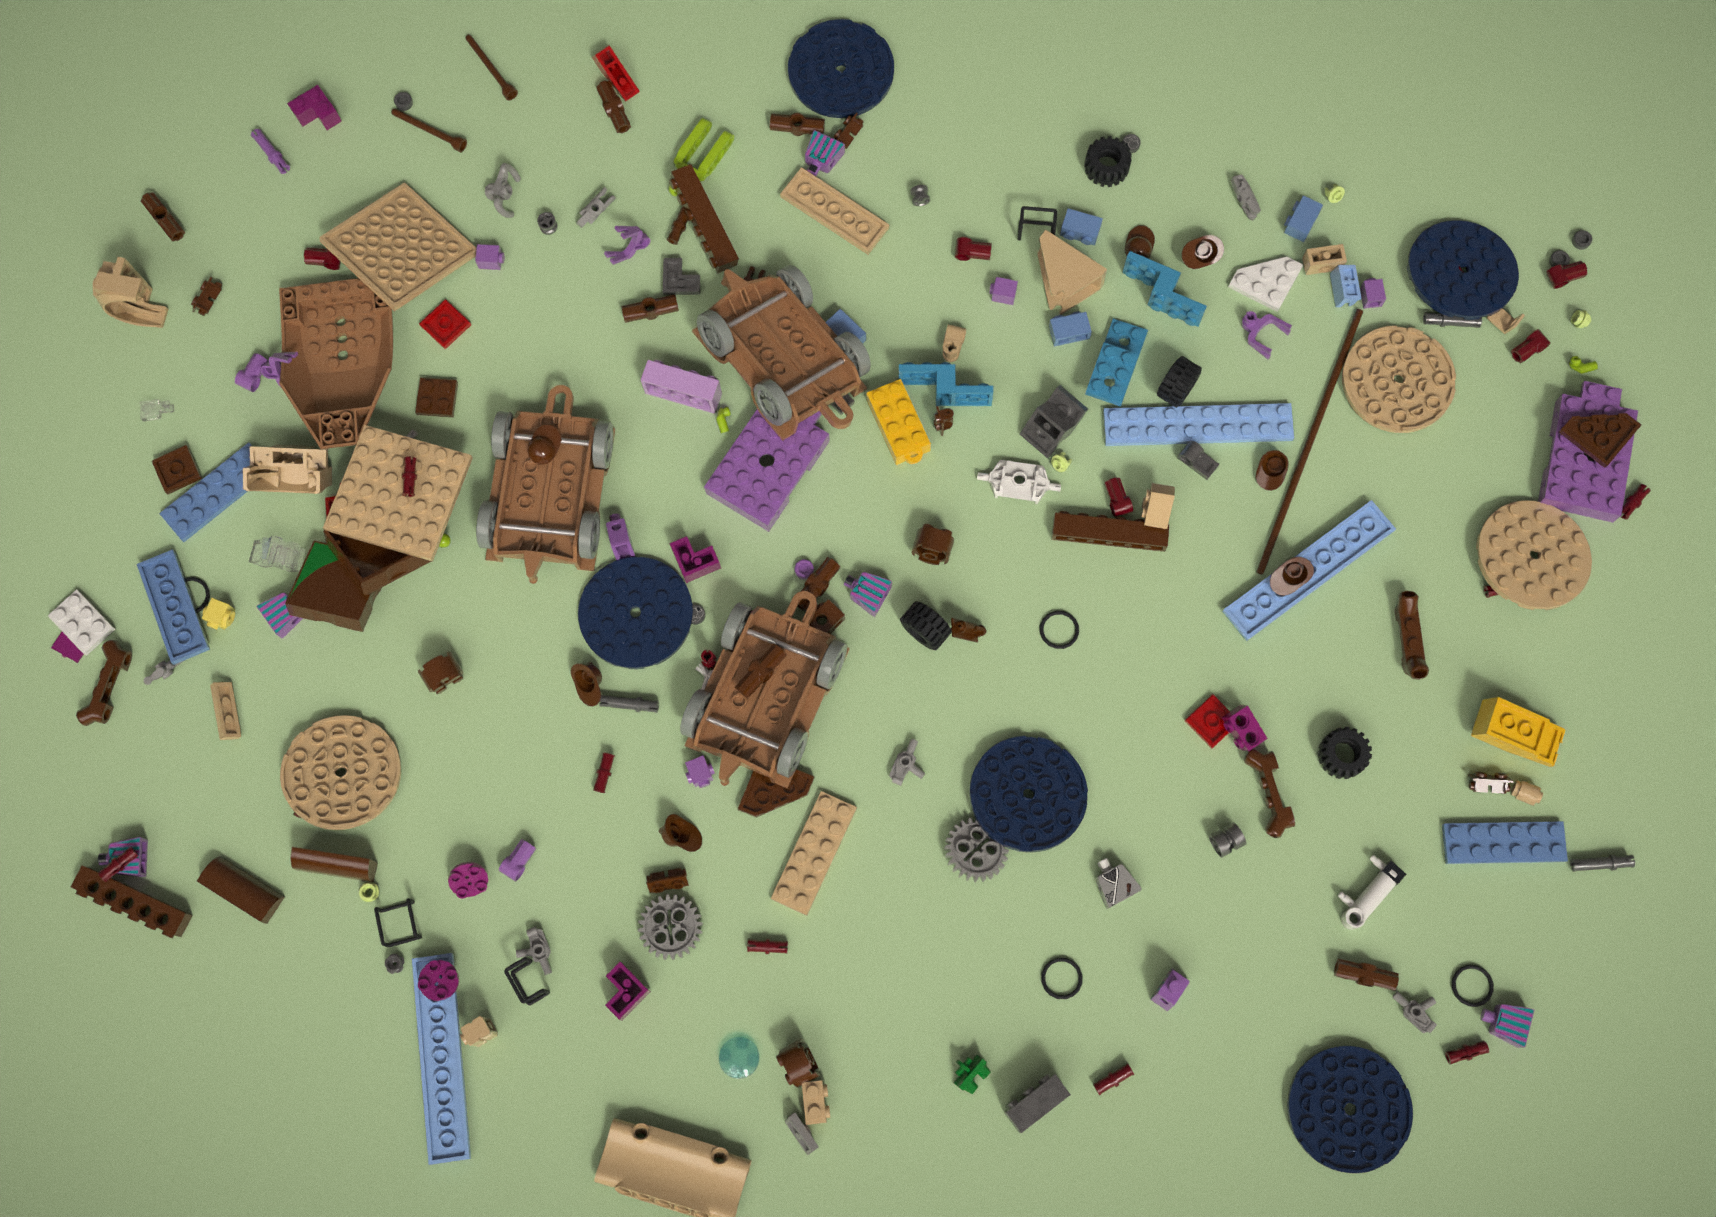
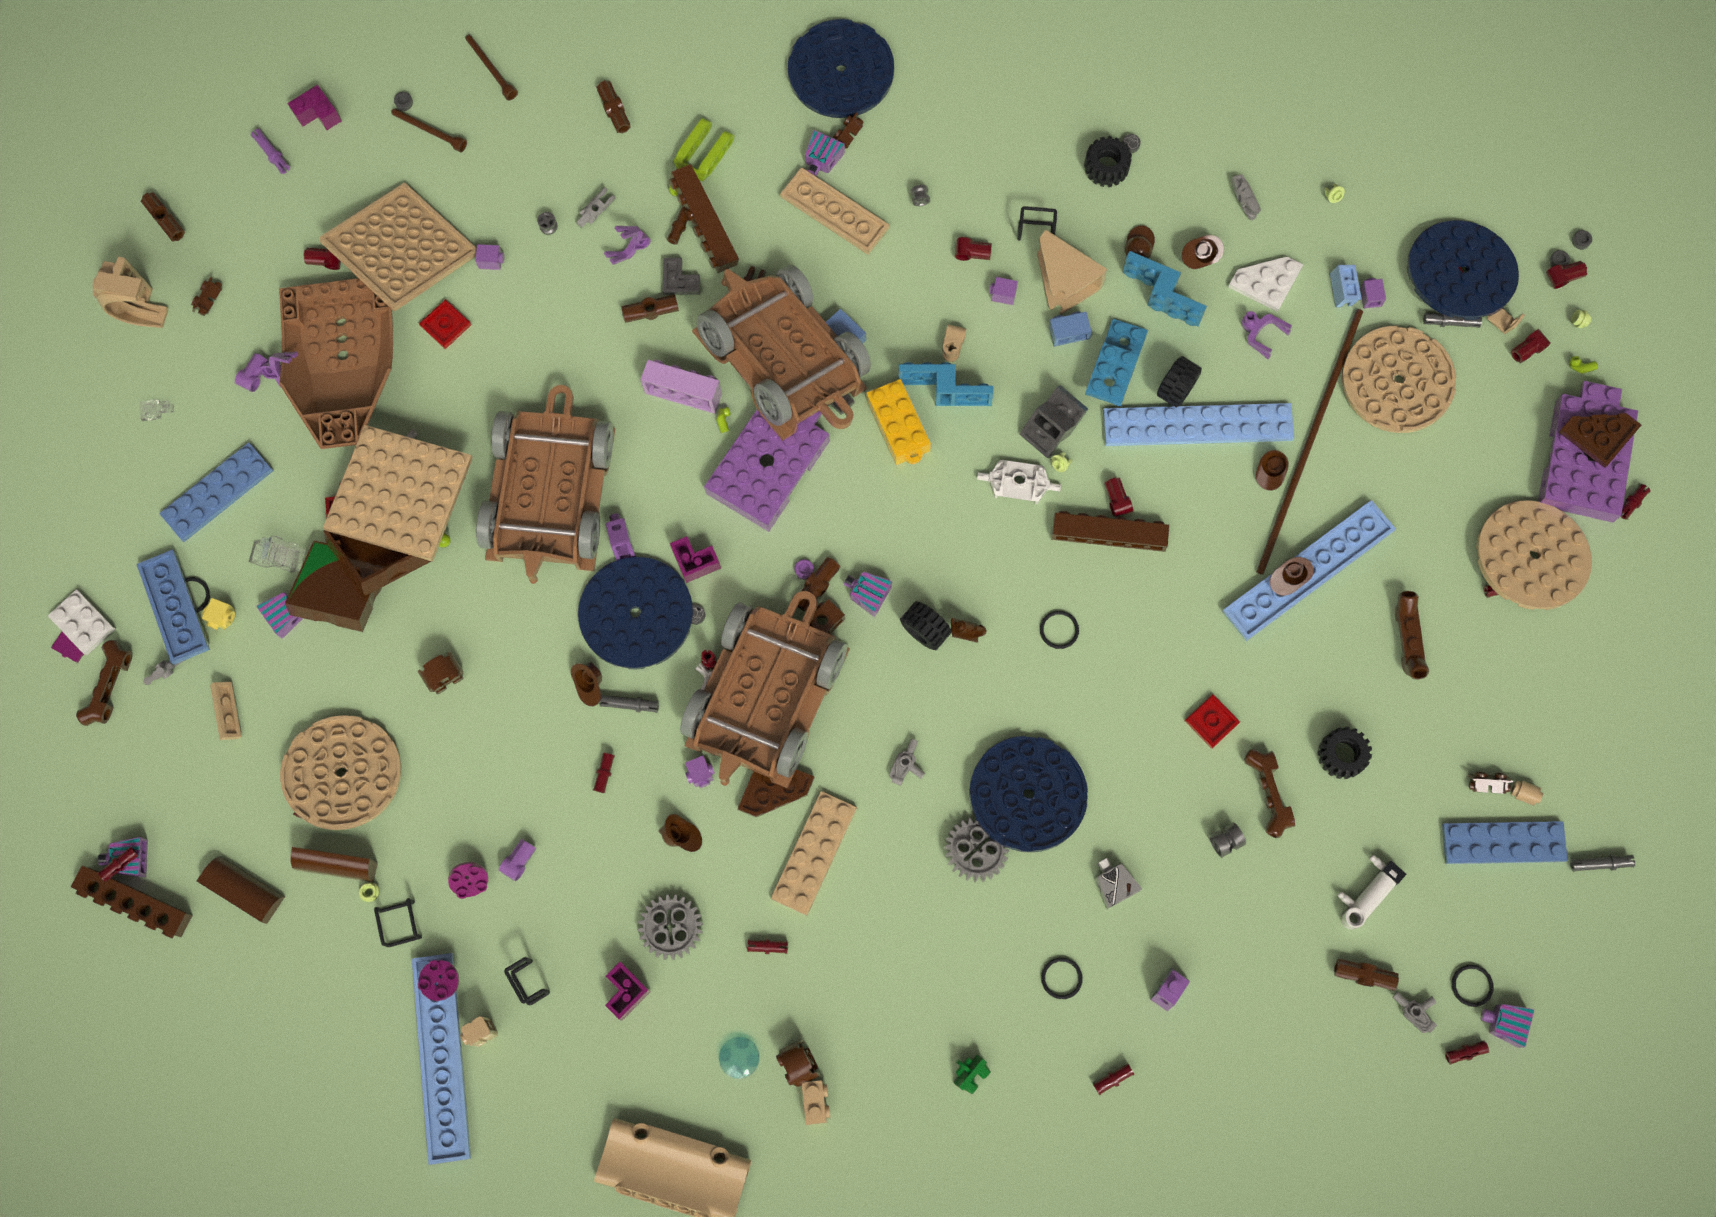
(176, 469): reddish brown plate -> none
(287, 469): tan piece -> none
(399, 963): flat silver plate -> none
(409, 476): dark red pin -> none
(436, 397): reddish brown plate -> none
(501, 189): light grey piece -> none
(538, 949): light grey piece -> none
(544, 444): reddish brown cap -> none
(615, 73): red slope -> none
(658, 882): reddish brown hinge -> none
(760, 671): reddish brown piece -> none
(786, 124): reddish brown piece -> none
(801, 1133): light grey plate -> none
(933, 545): reddish brown brick -> none
(943, 419): reddish brown hinge -> none
(1036, 1102): flat silver brick -> none
(1081, 227): medium blue brick -> none
(1158, 505): tan brick -> none
(1197, 460): flat silver plate -> none
(1247, 725): magenta brick -> none
(1303, 218): medium blue brick -> none
(1323, 259): tan brick -> none
(1380, 1117): dark blue plate -> none
(1518, 731): yellow piece -> none

